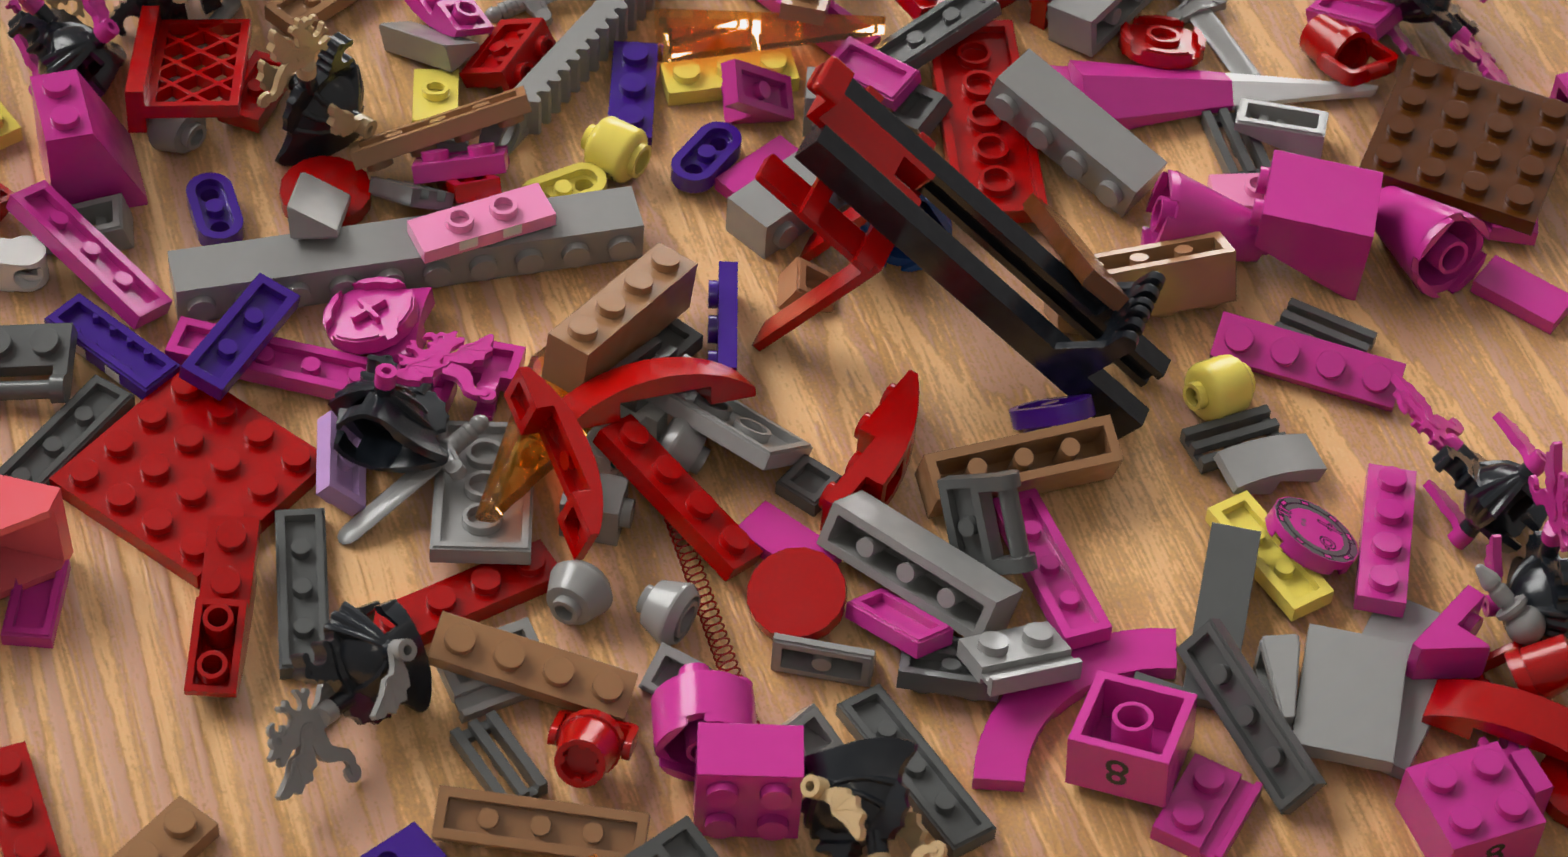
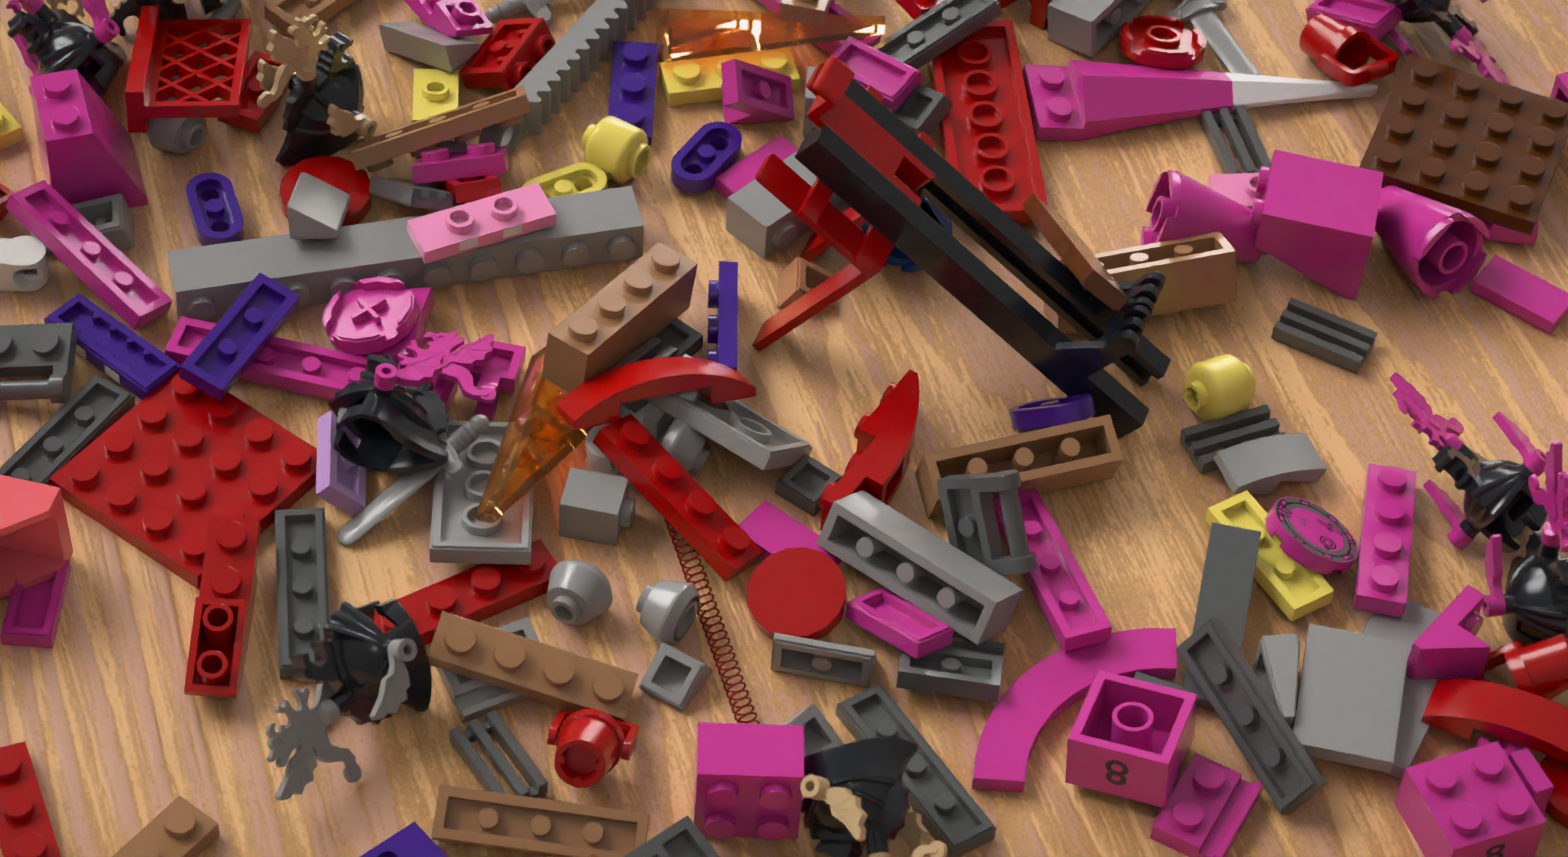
(542, 411): red slope -> none
(694, 698): dark pink brick -> none
(1019, 658): light grey plate -> none
(1075, 132): light grey brick -> none
(1283, 126): light grey slope -> none
(1308, 361): dark pink plate -> none
(1522, 621): light grey bar -> none

